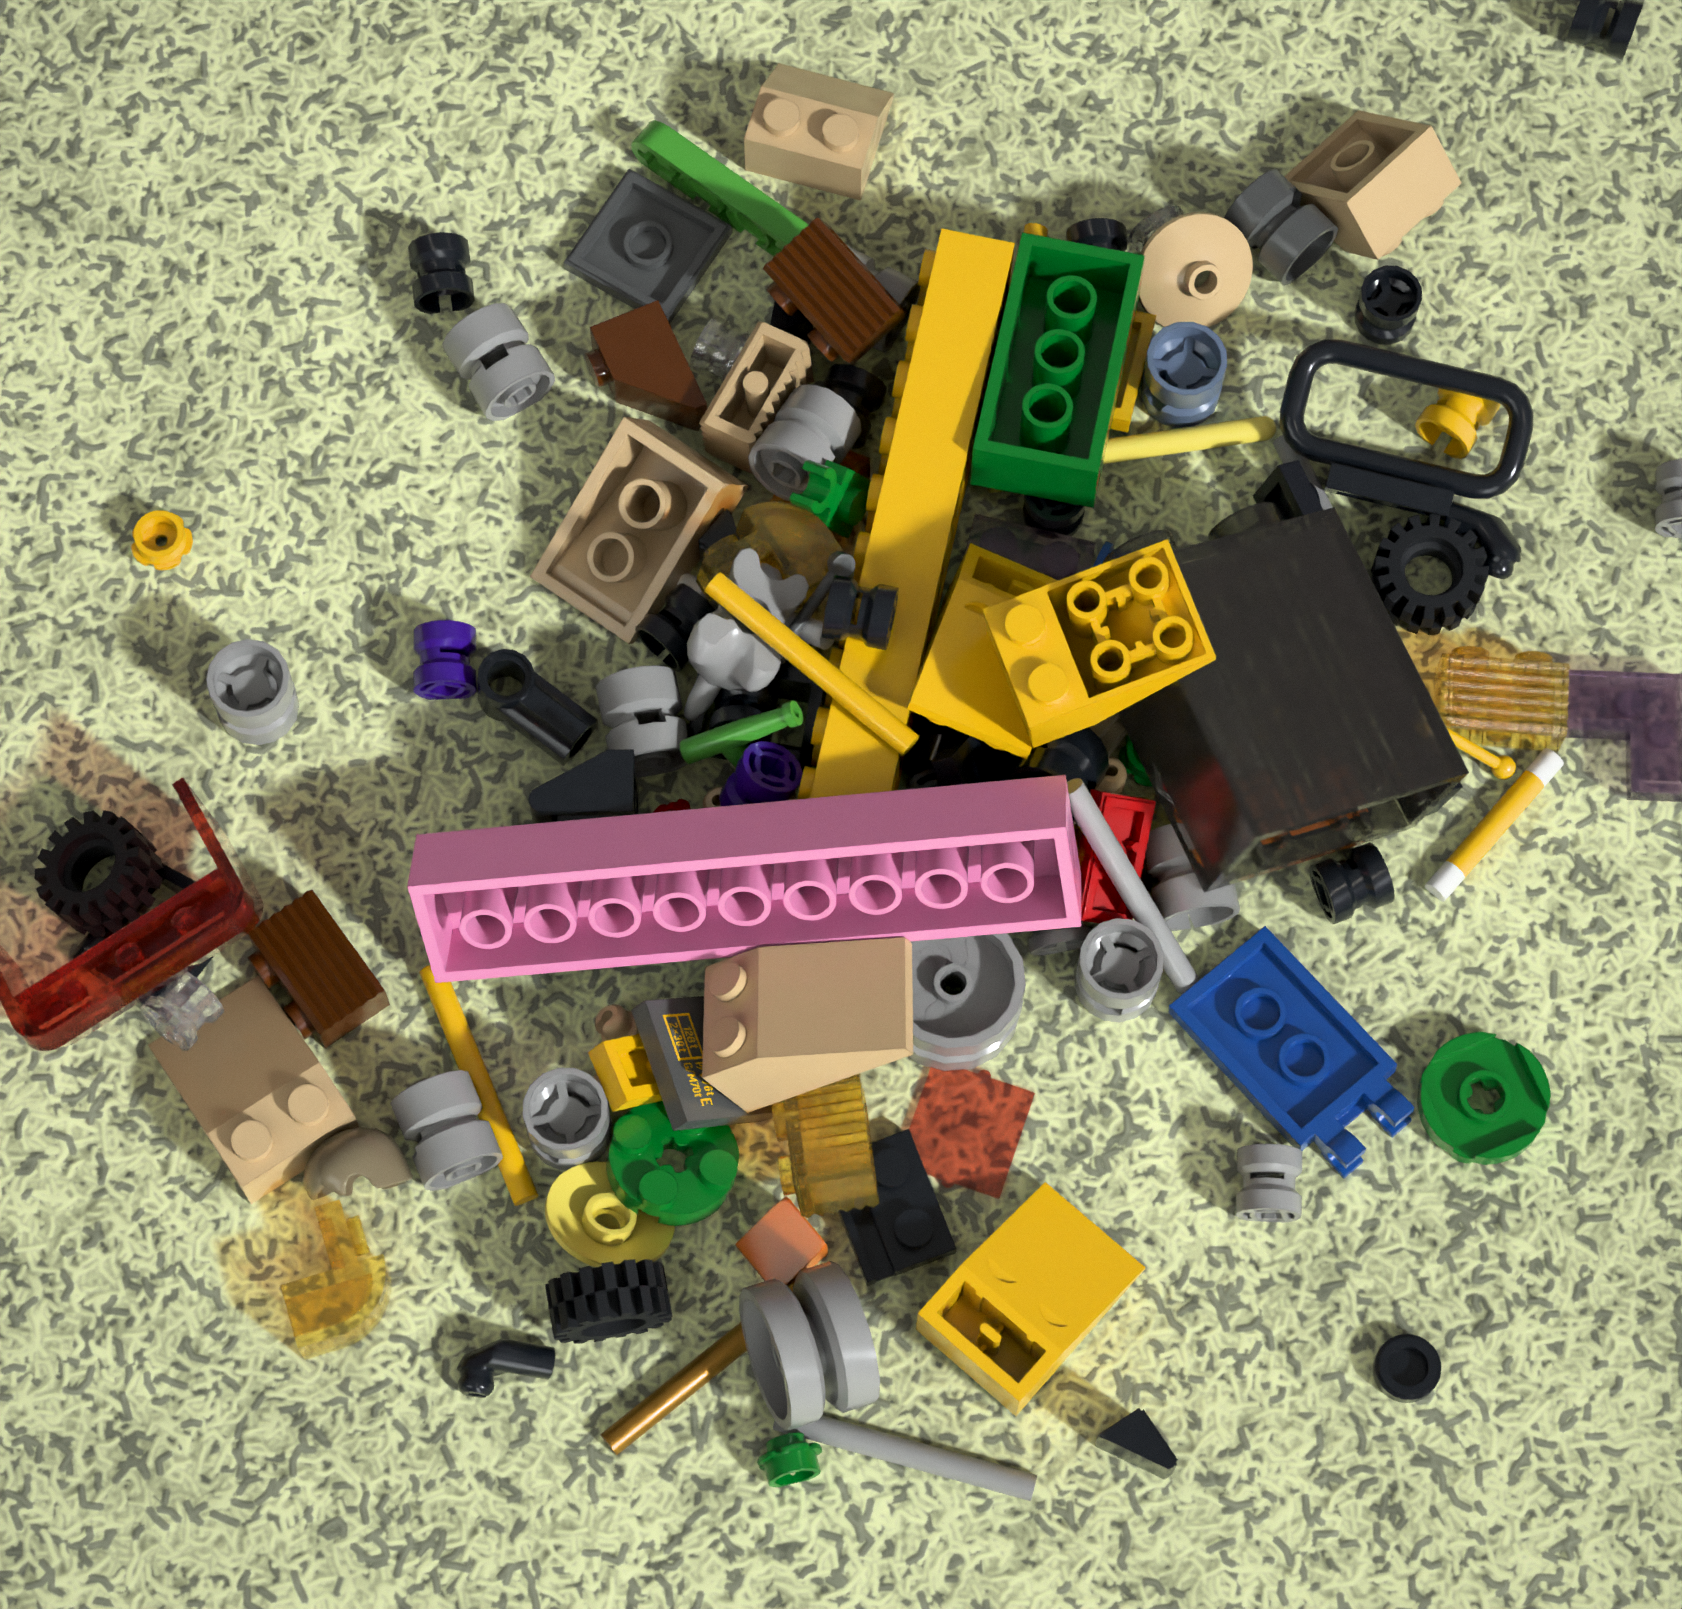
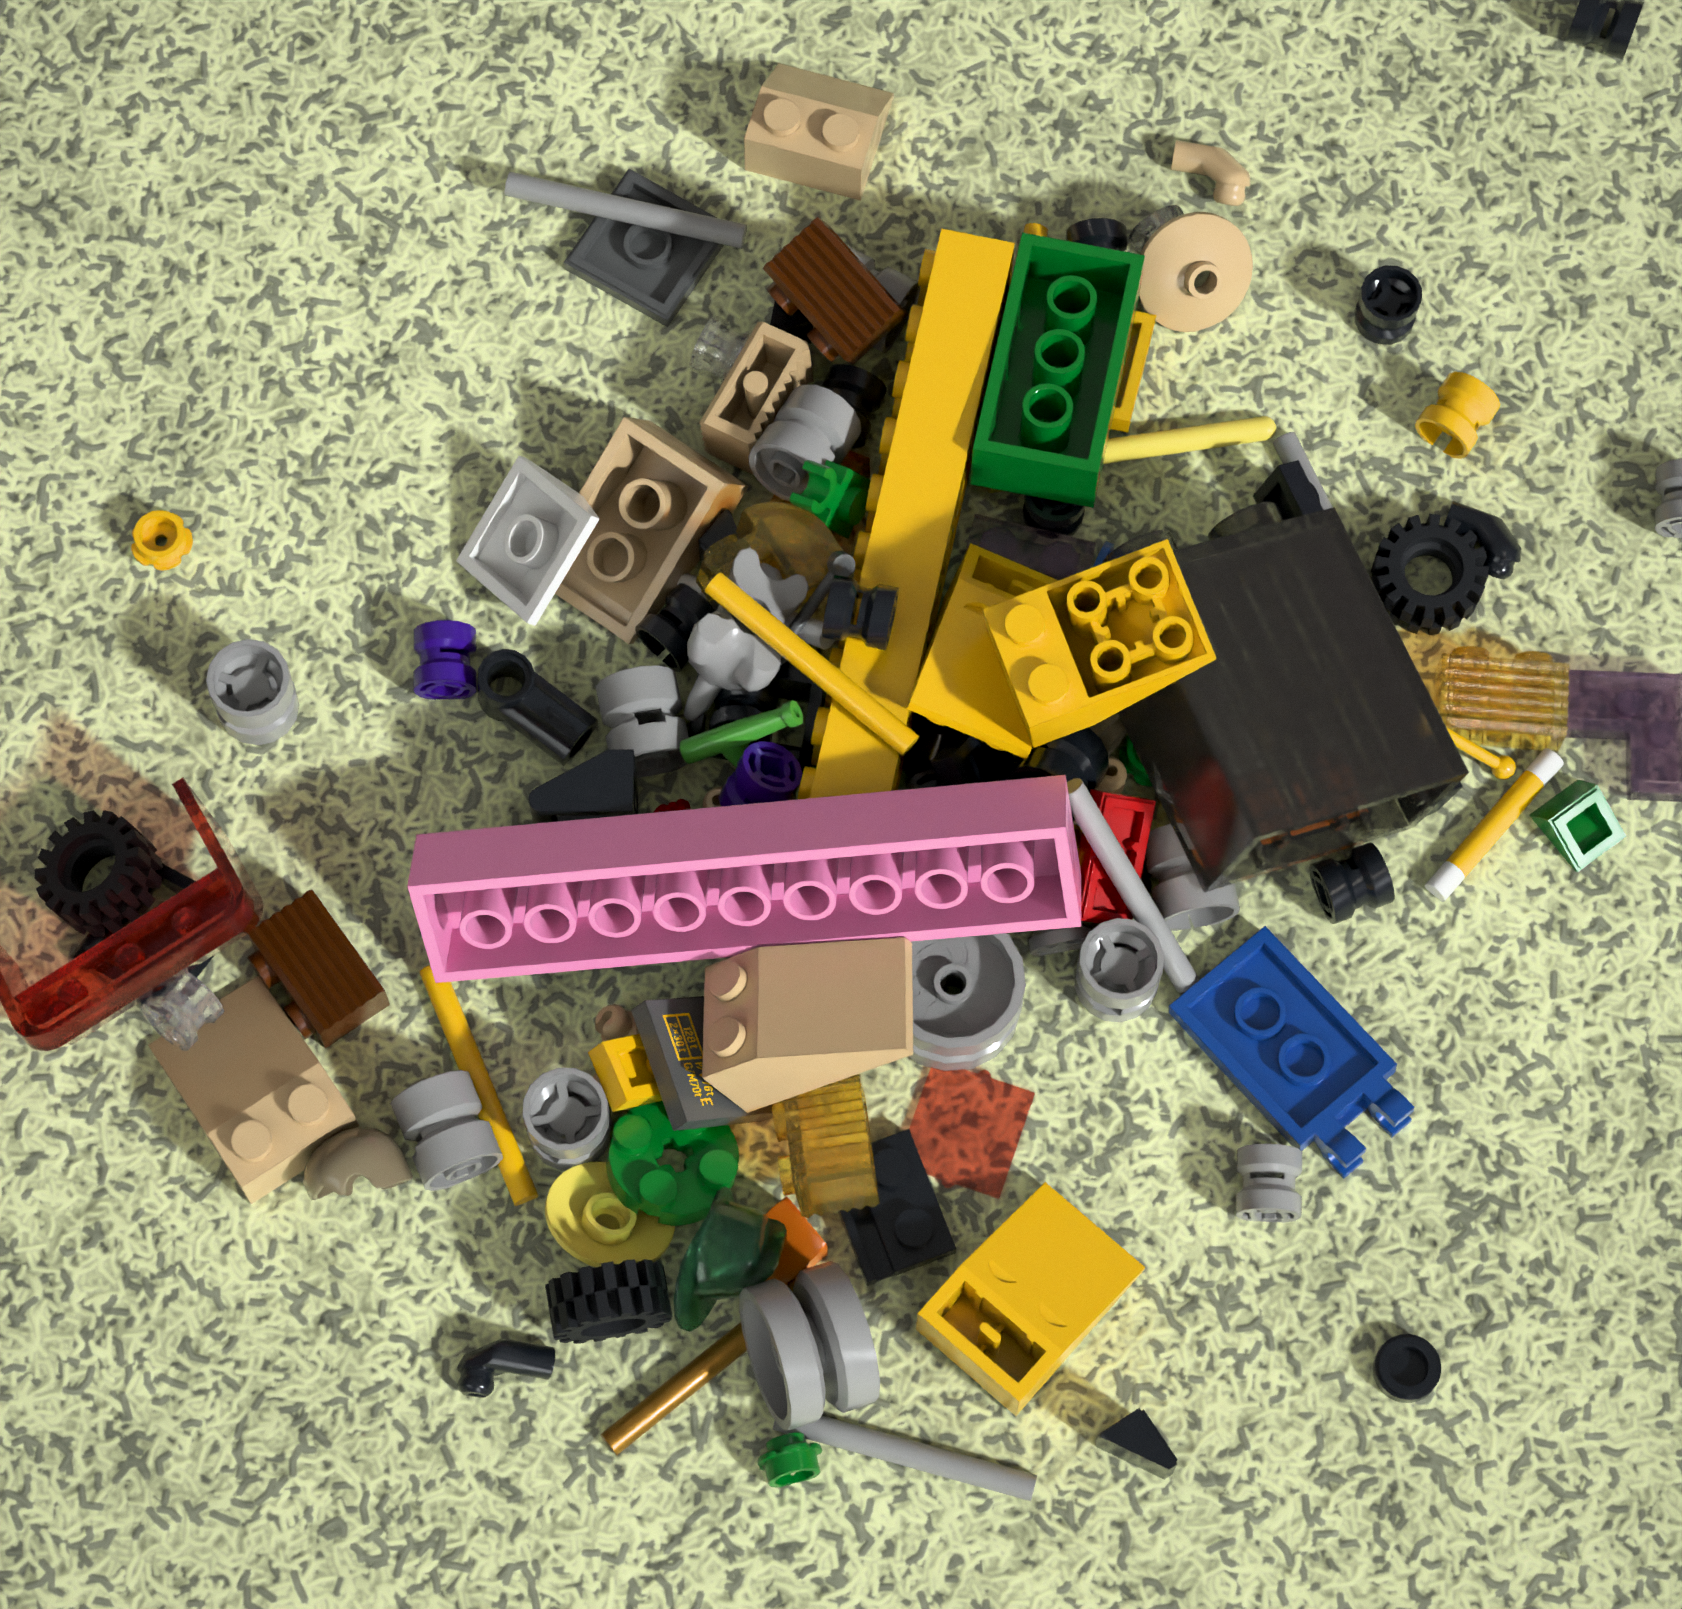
(344, 1302): clear yellow brick -> none
(440, 270): black wheel -> none
(494, 355): light grey wheel -> none
(528, 539): none -> white slope
(625, 210): none -> light grey bar
(646, 366): reddish brown slope -> none
(728, 194): bright green beam -> none
(728, 1253): none -> clear green piece
(1183, 374): sand blue wheel -> none
(1218, 165): none -> tan arm
(1286, 233): dark grey wheel -> none
(1376, 180): tan slope -> none
(1393, 478): black bar -> none
(1496, 1065): green plate -> none
(1579, 823): none -> green slope

